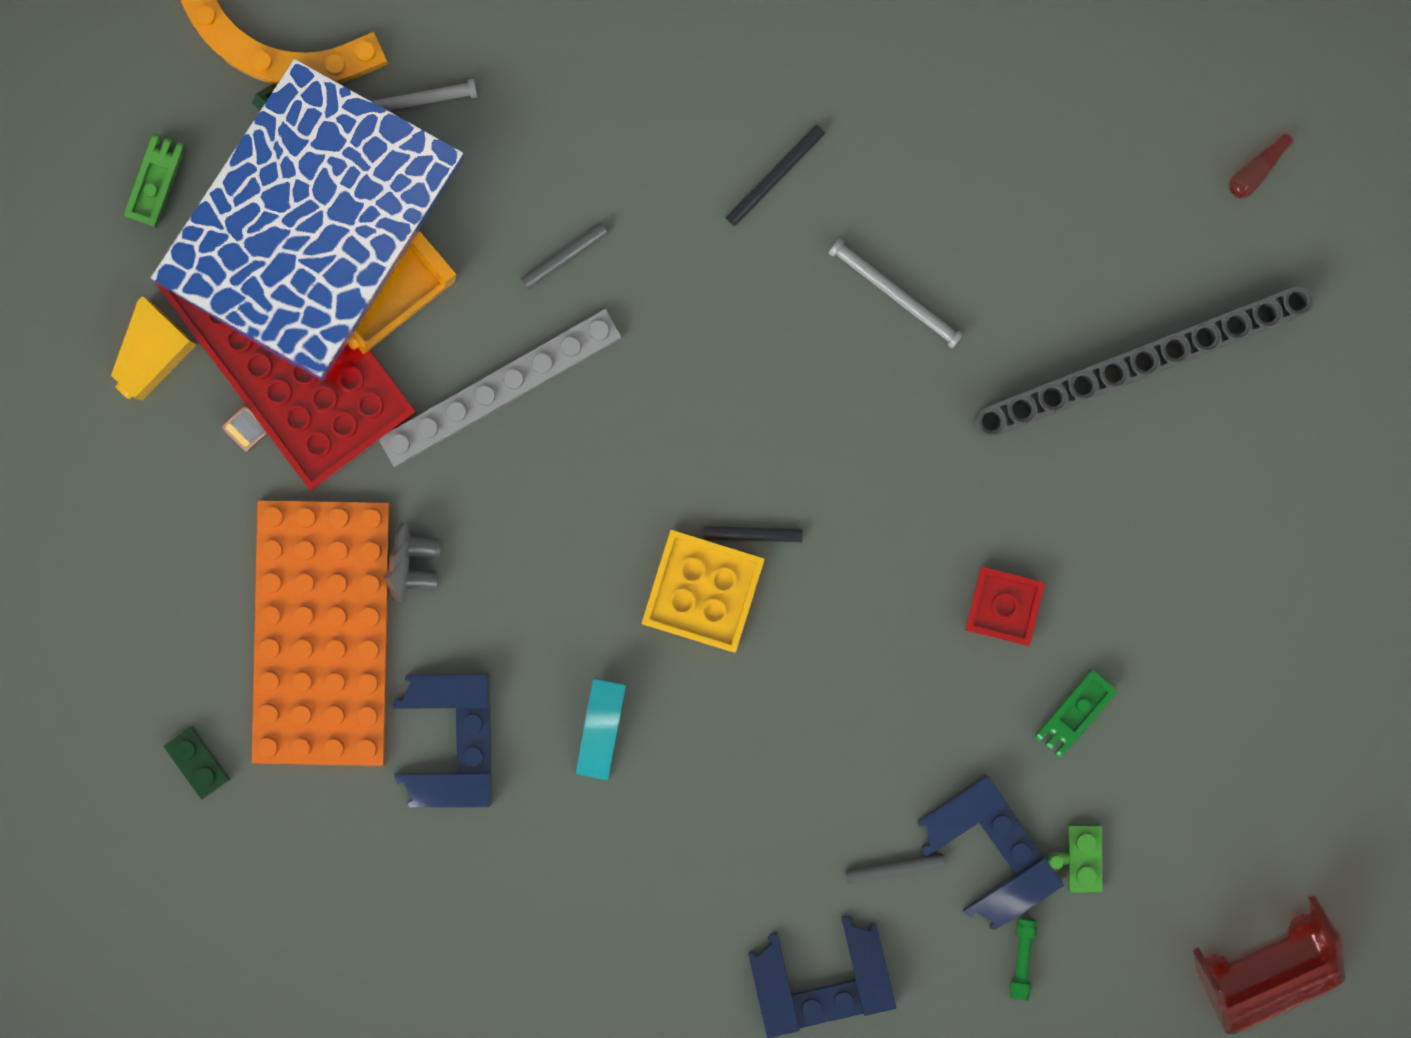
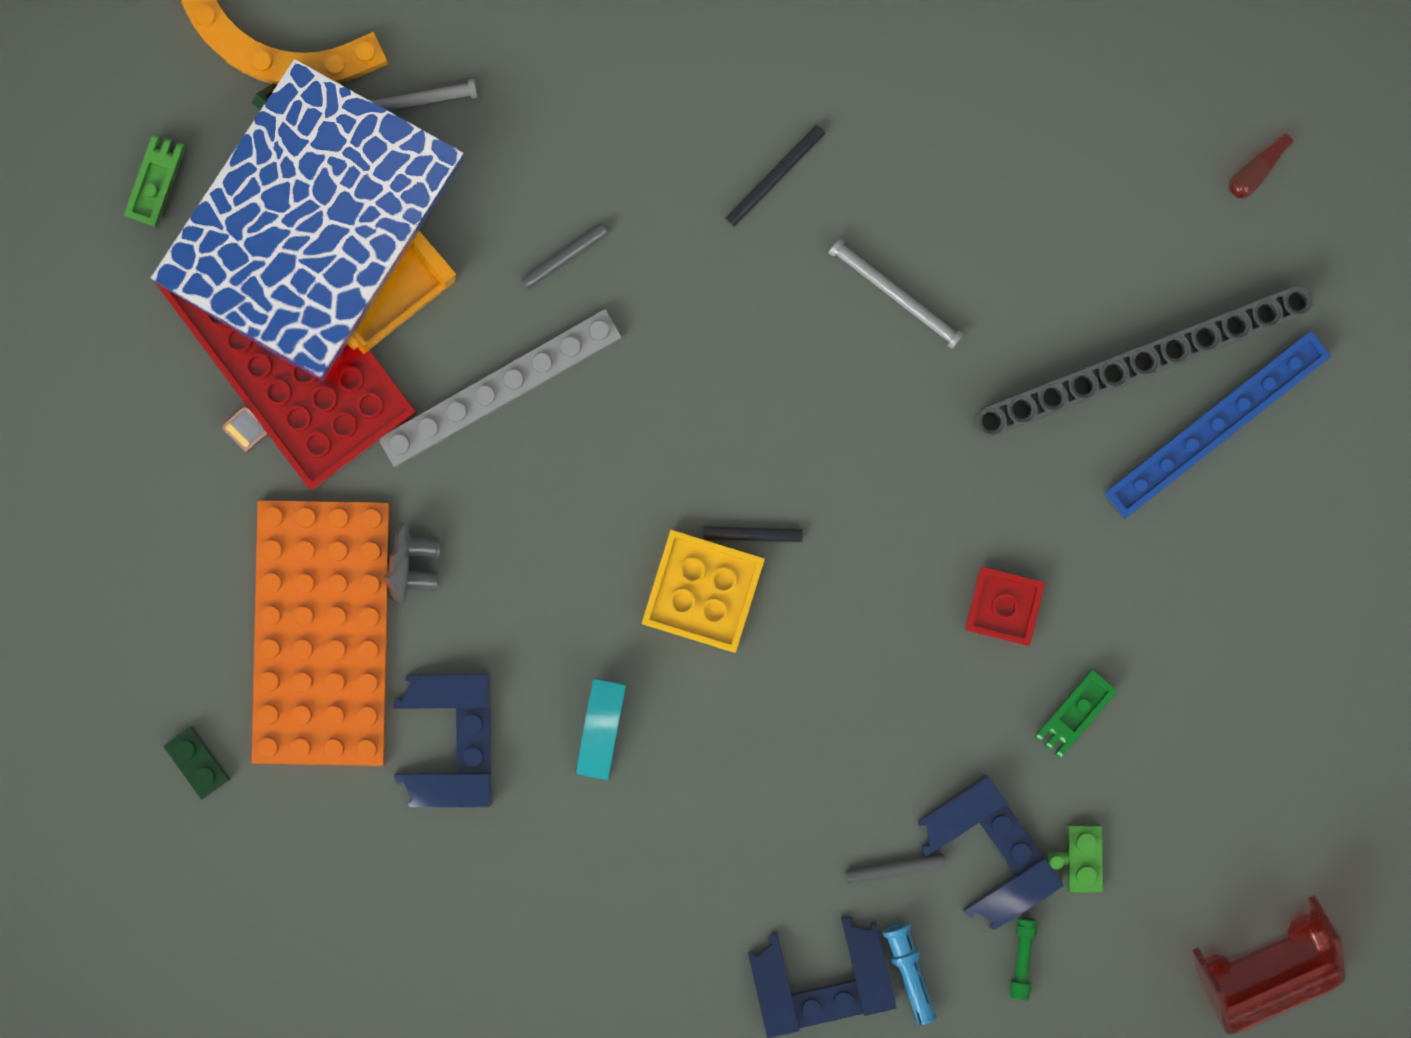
(149, 351): yellow slope -> none
(906, 959): none -> dark azure pin
(1217, 424): none -> blue plate

